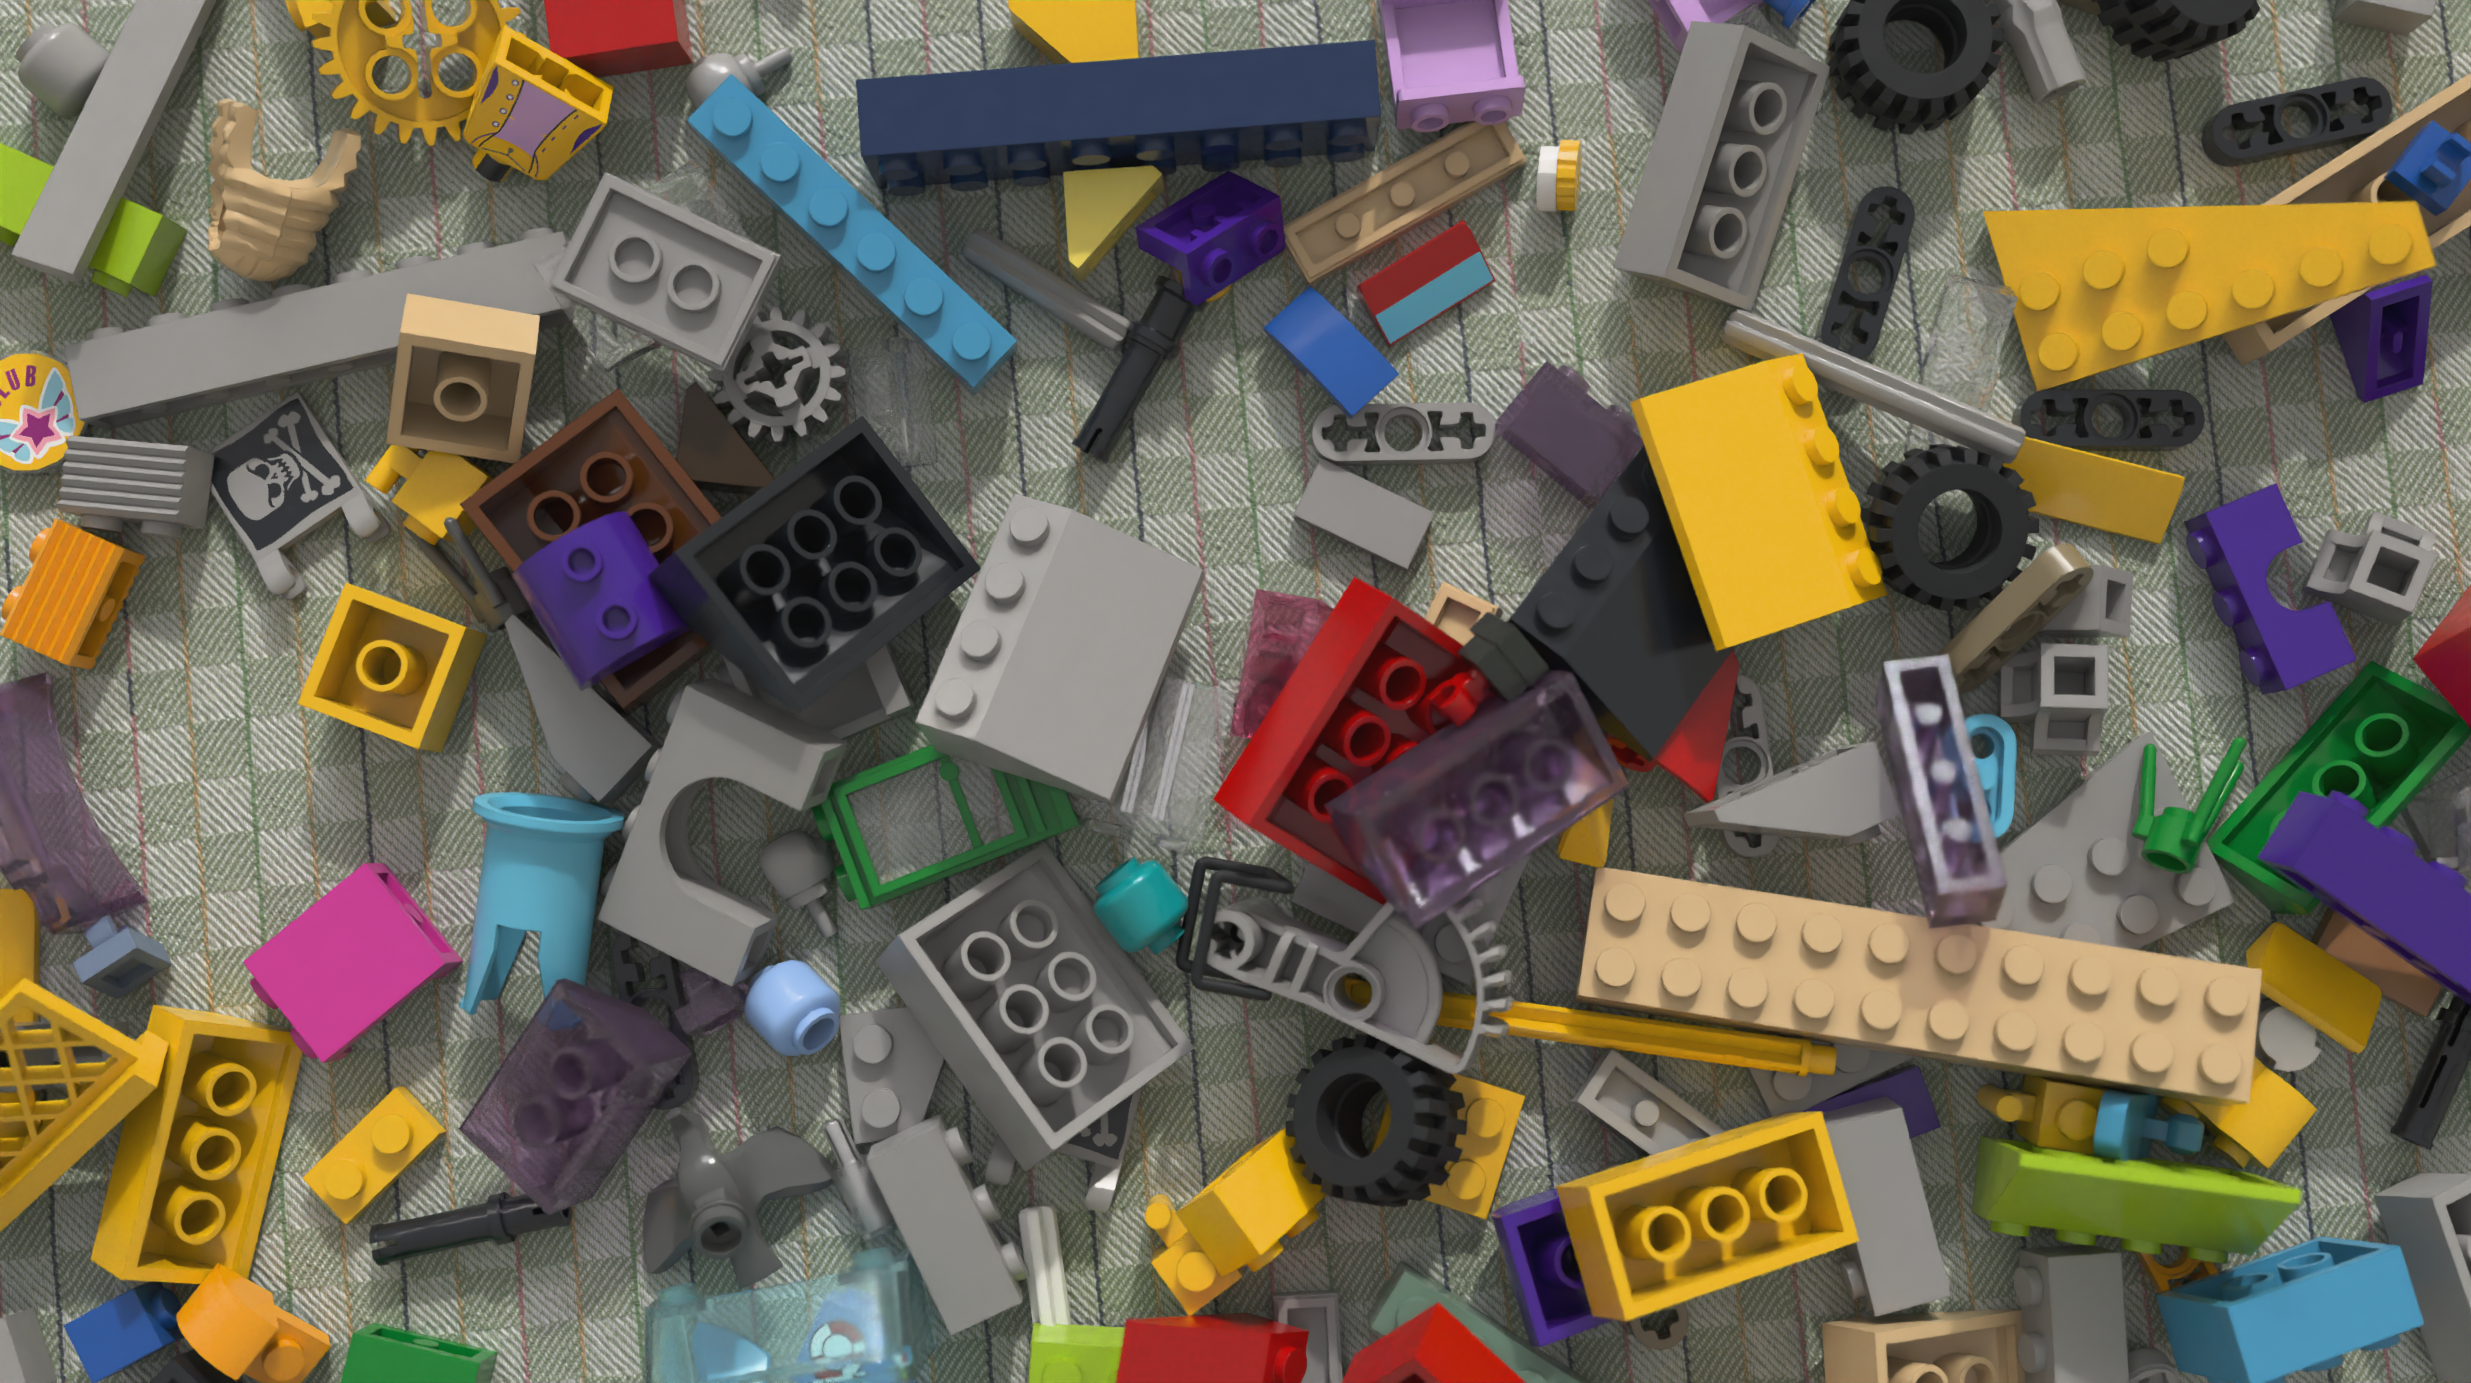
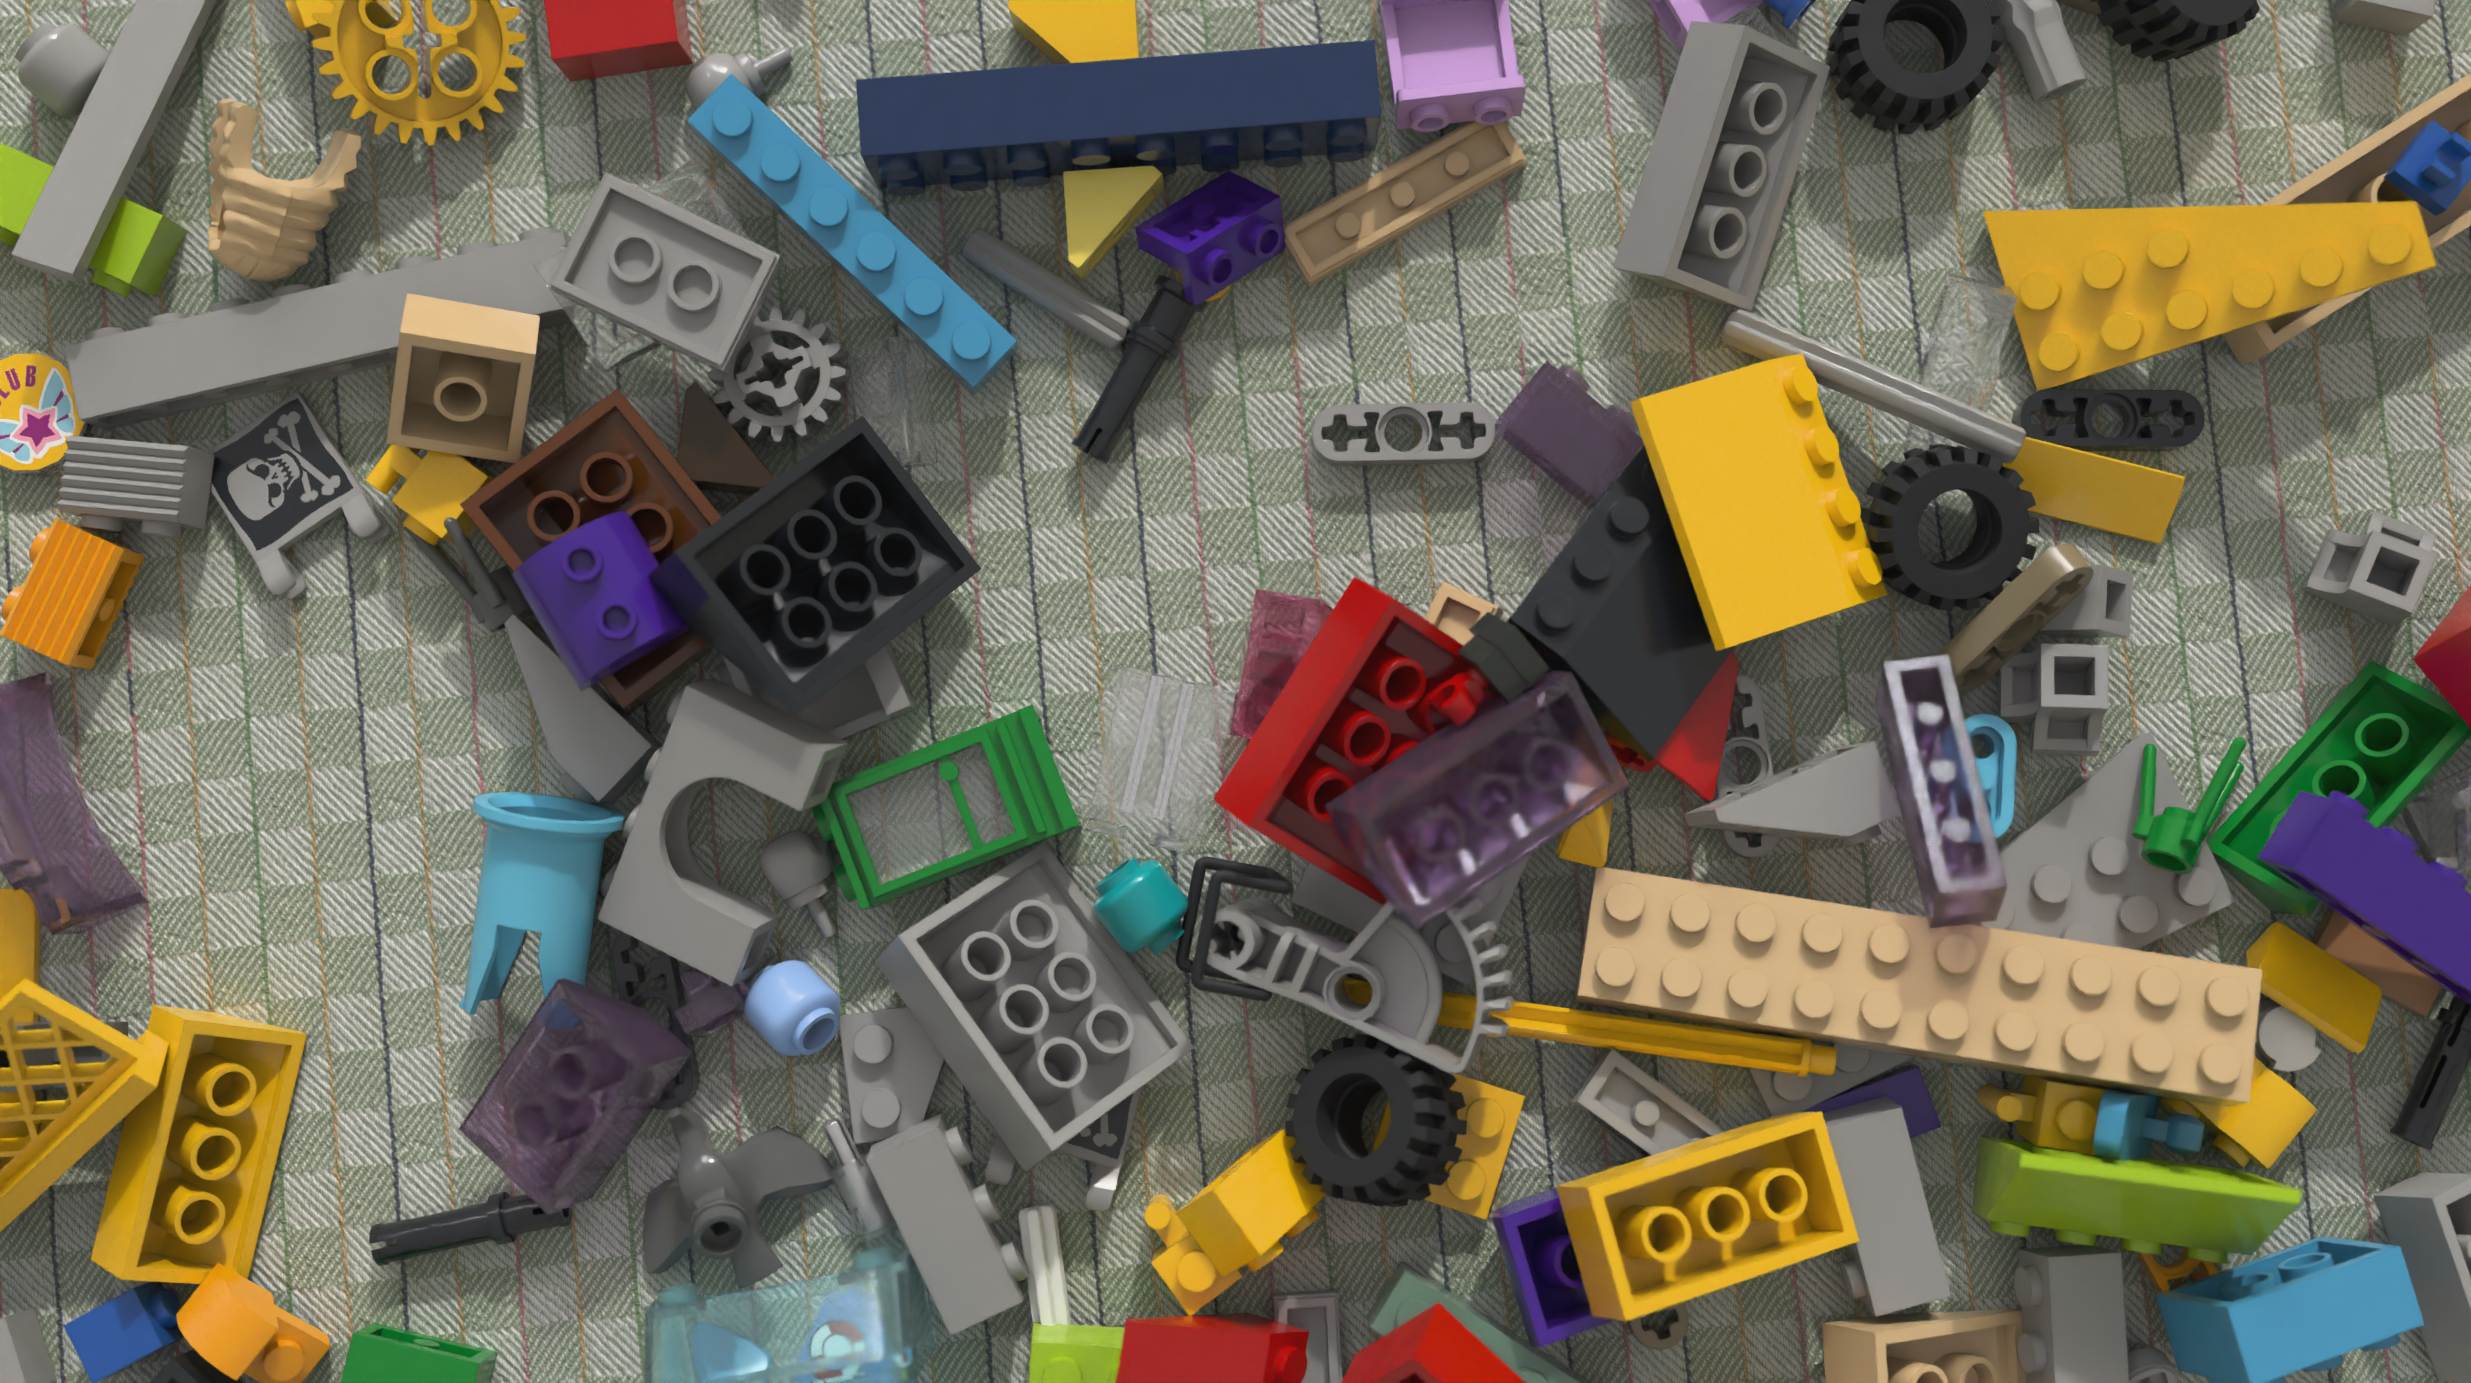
(119, 959): sand blue tile -> none
(349, 961): dark pink panel -> none
(374, 1154): yellow plate -> none
(392, 669): yellow brick -> none
(532, 110): yellow torso -> none
(1059, 650): light grey slope -> none
(1330, 351): blue slope -> none
(1363, 514): light grey tile -> none
(1425, 283): slope -> none
(1559, 177): piece -> none
(1862, 229): black beam -> none
(2276, 643): dark purple arch -> none
(2316, 102): black beam -> none
(2386, 337): dark purple slope -> none

